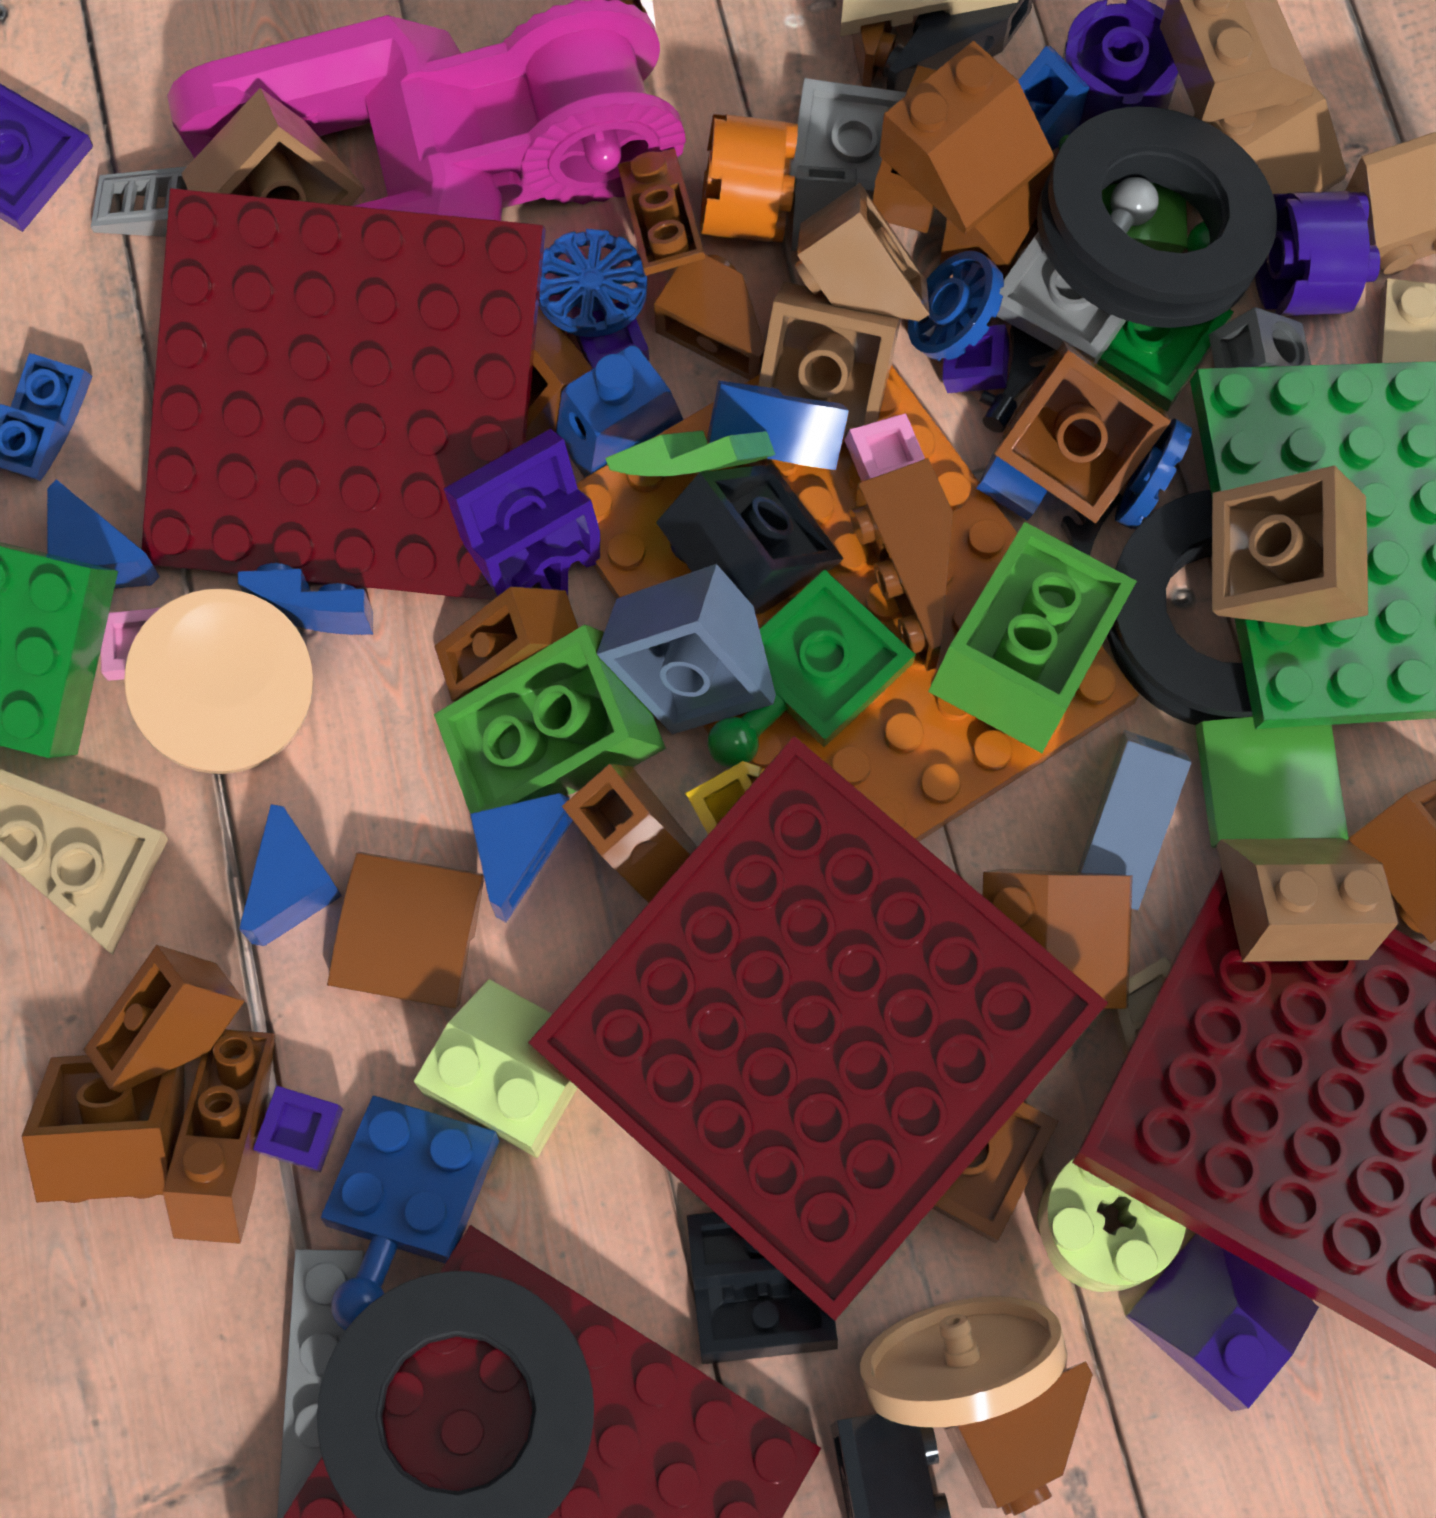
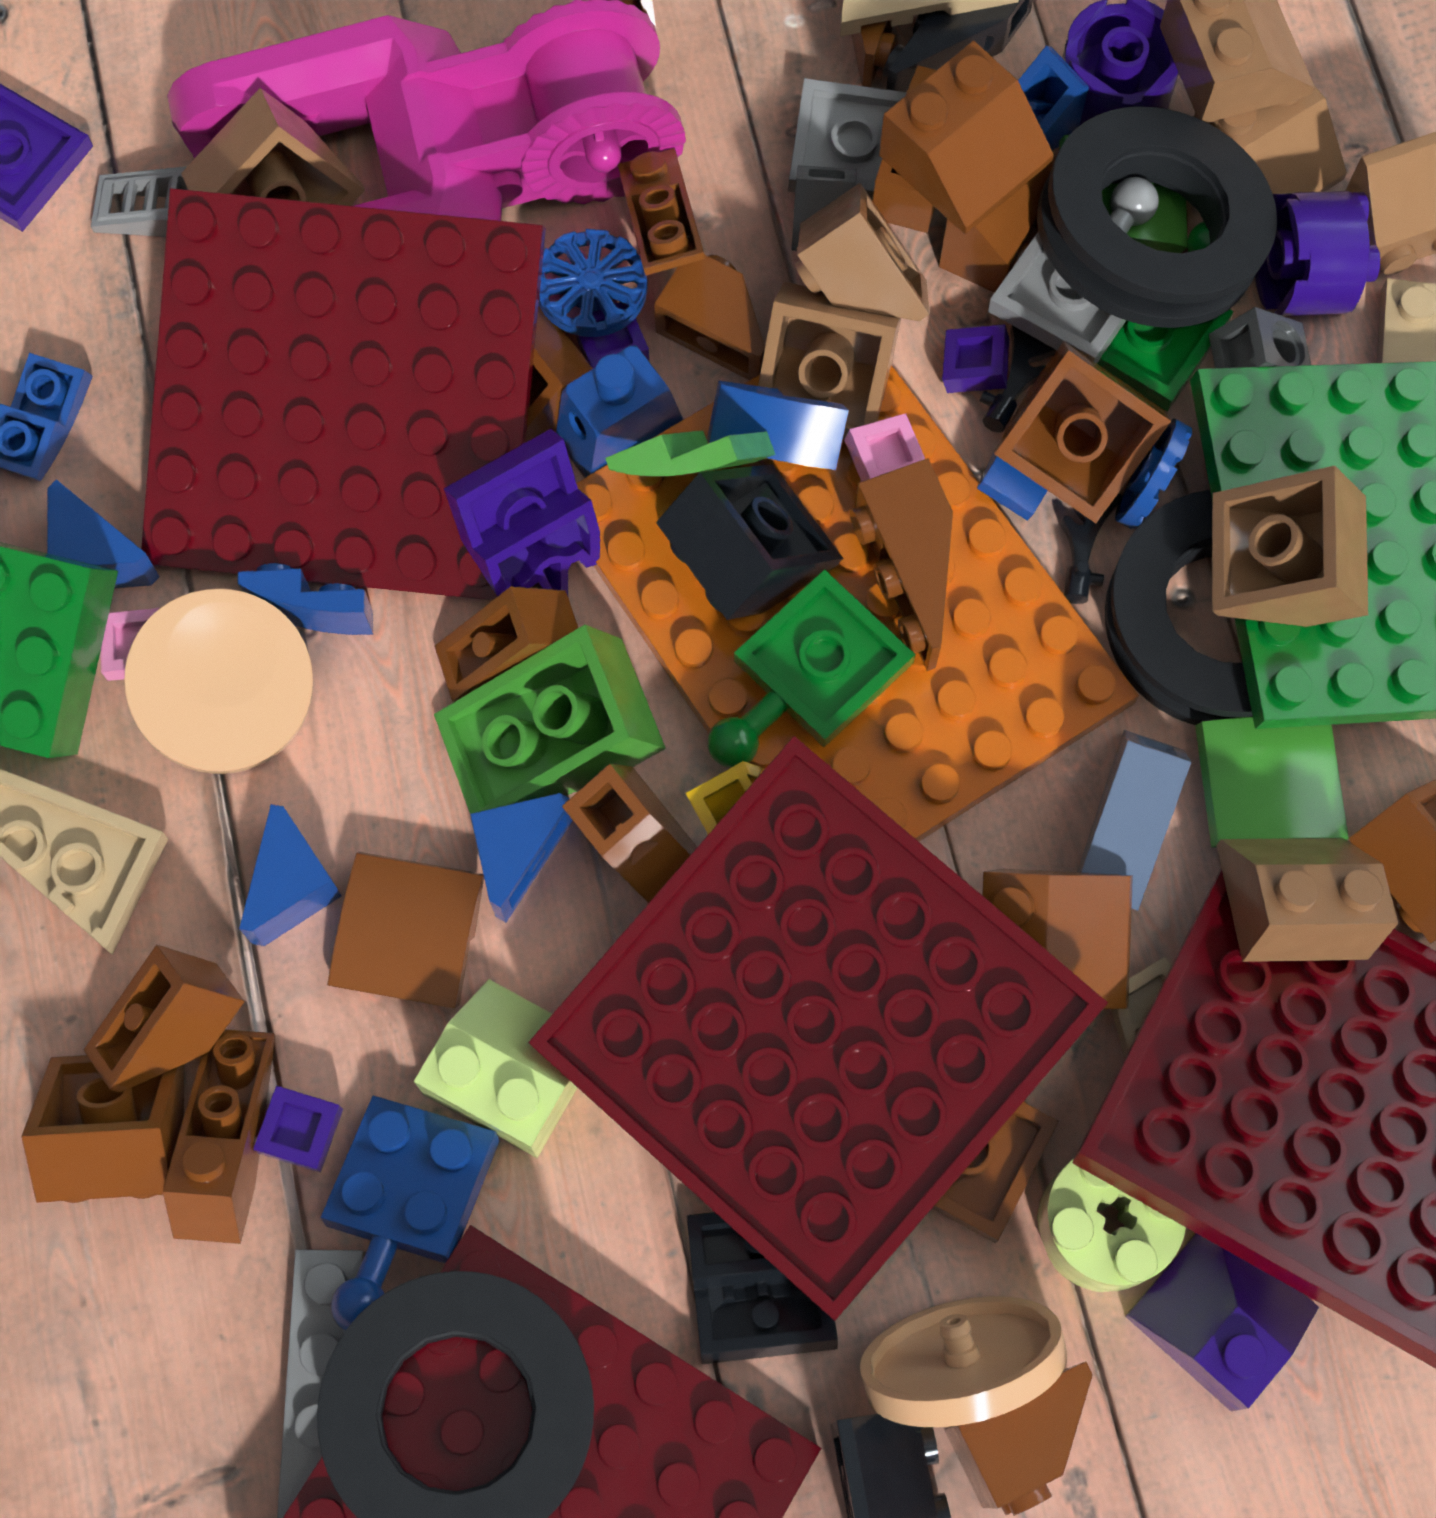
(689, 650): sand blue slope -> none
(748, 178): orange brick -> none
(954, 302): blue wheel -> none
(1031, 637): bright green slope -> none

